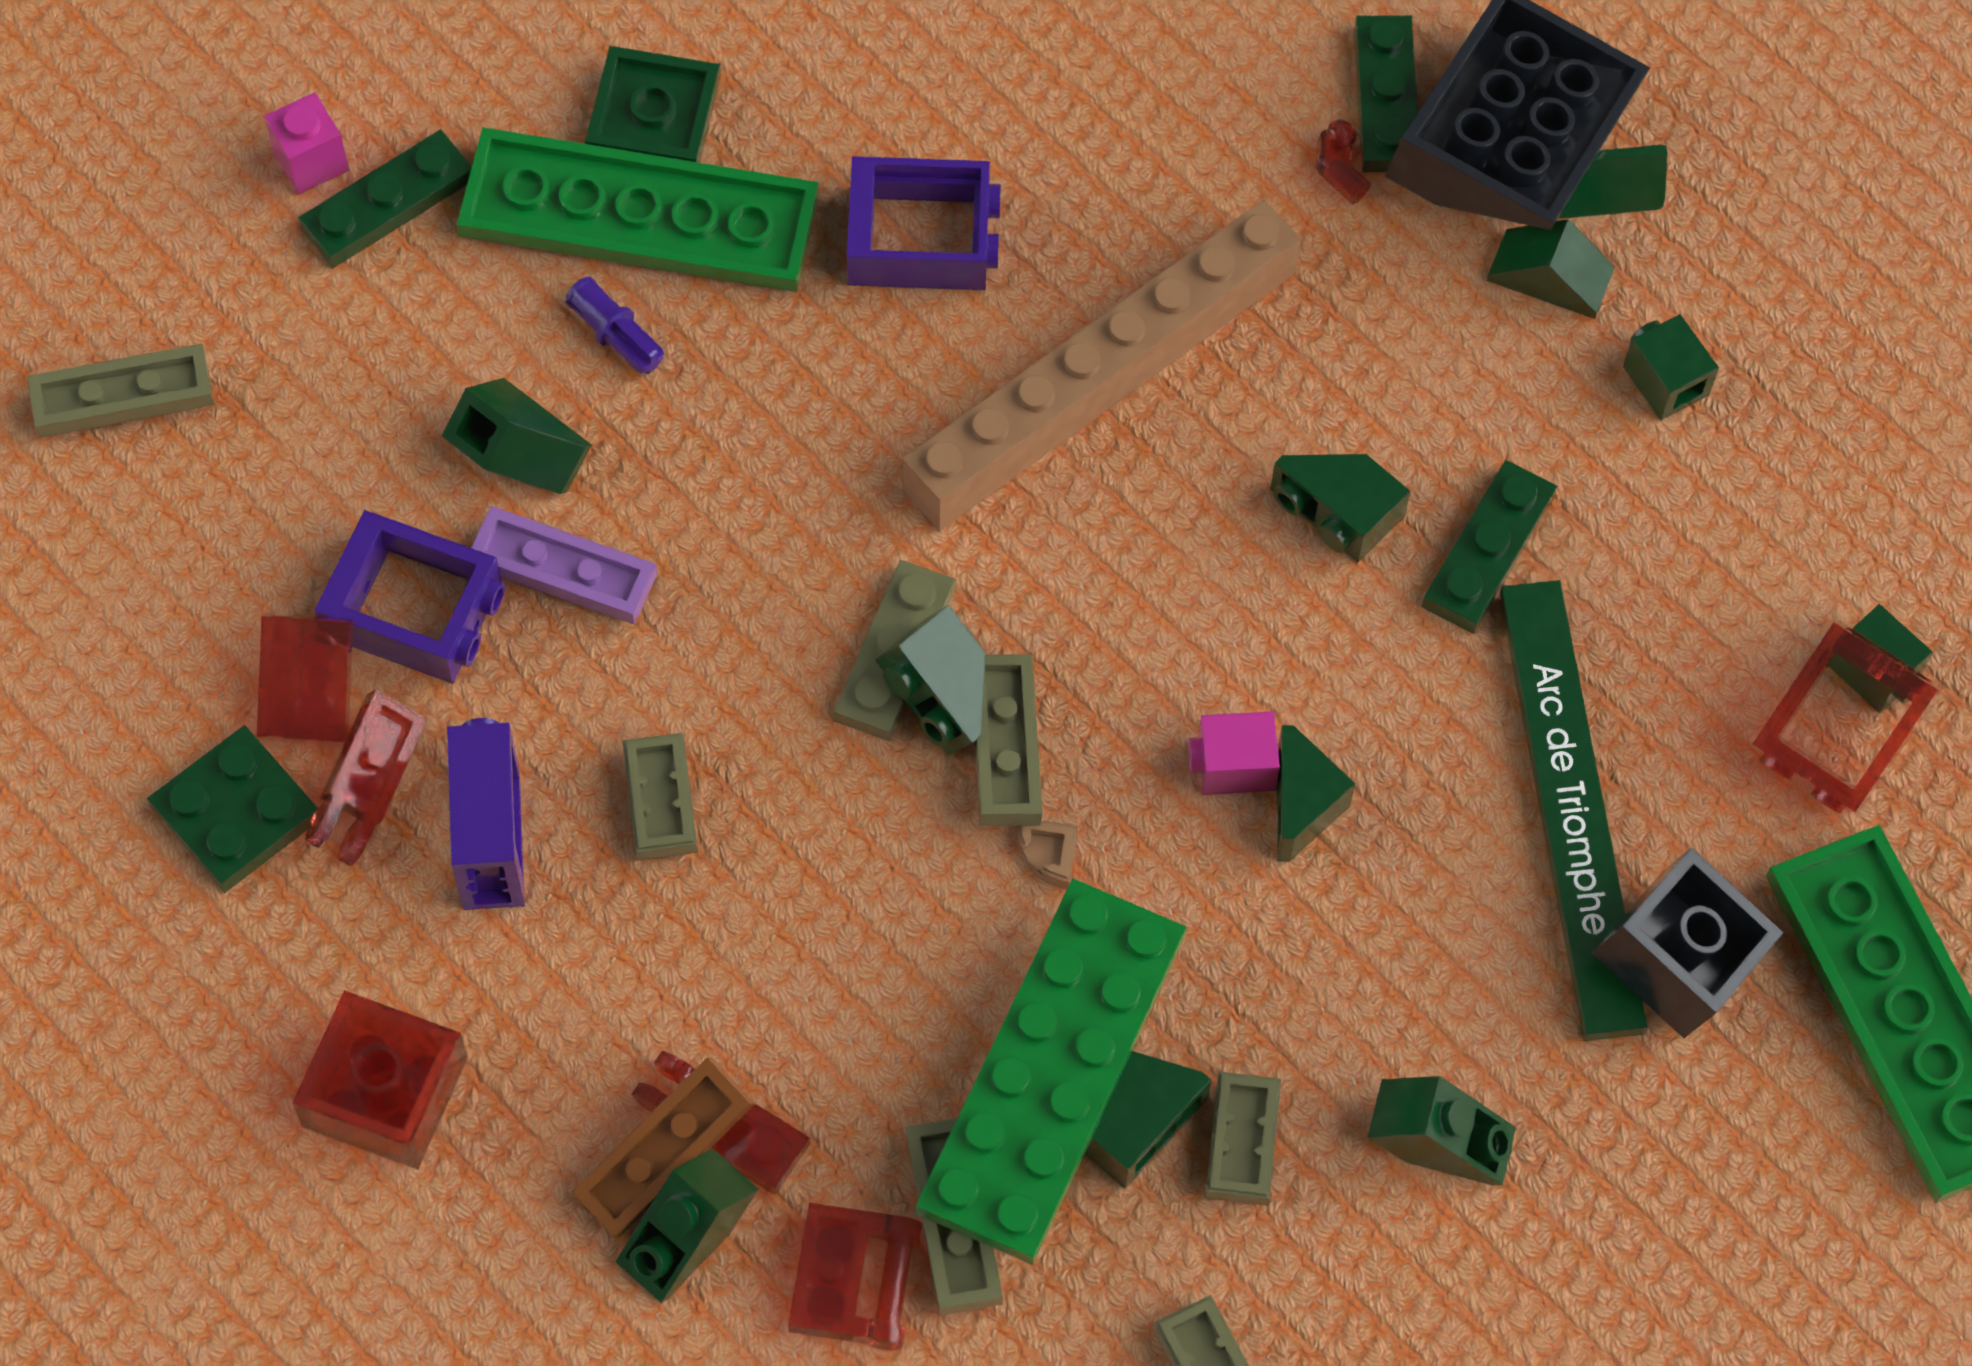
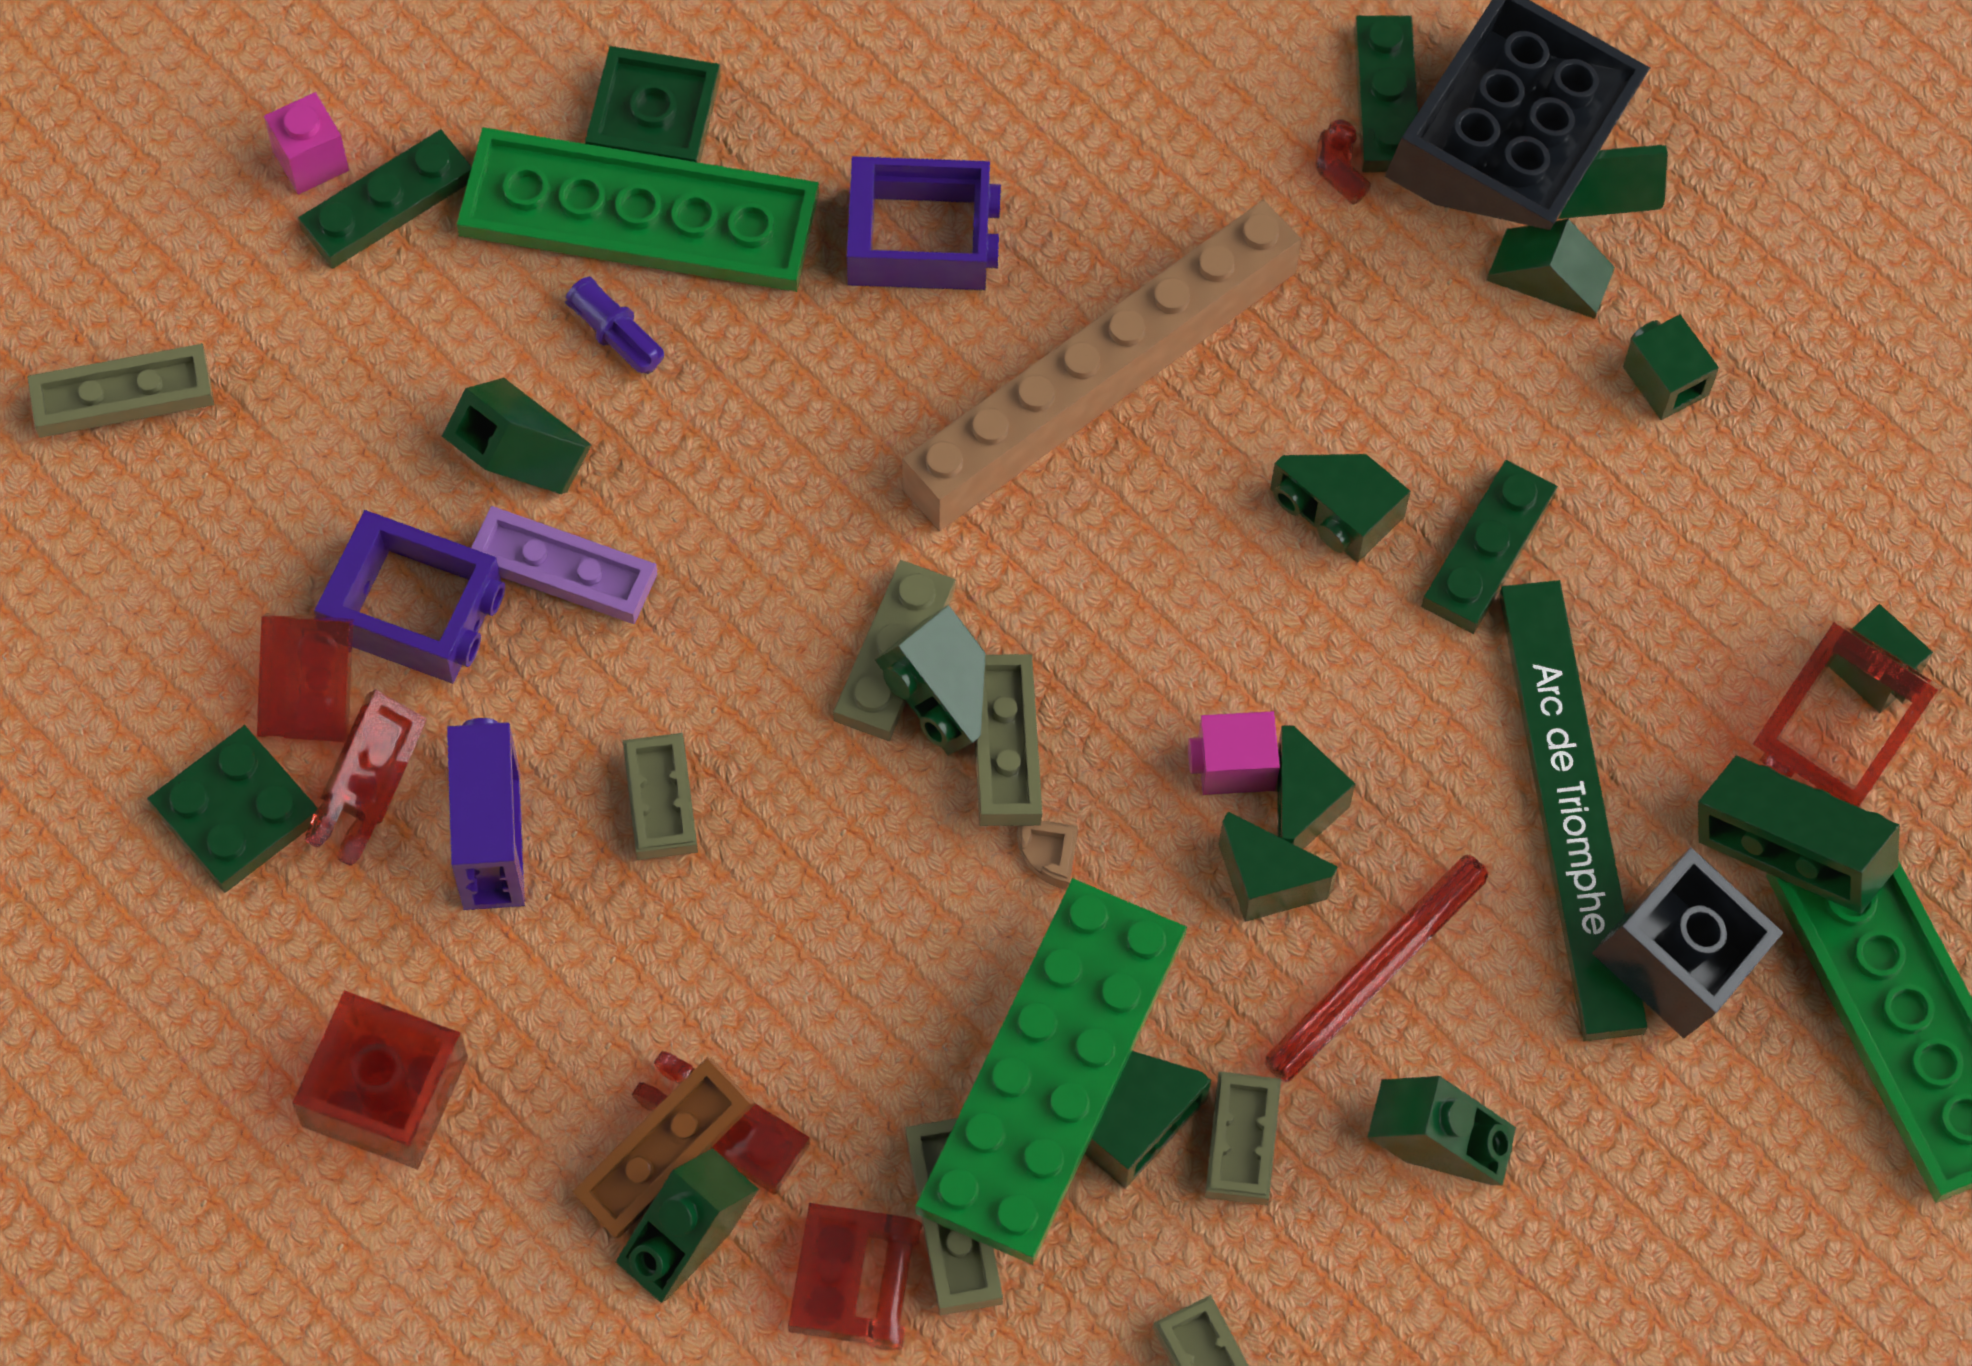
(1270, 871): none -> dark green slope
(1376, 968): none -> clear red axle
(1798, 833): none -> dark green brick

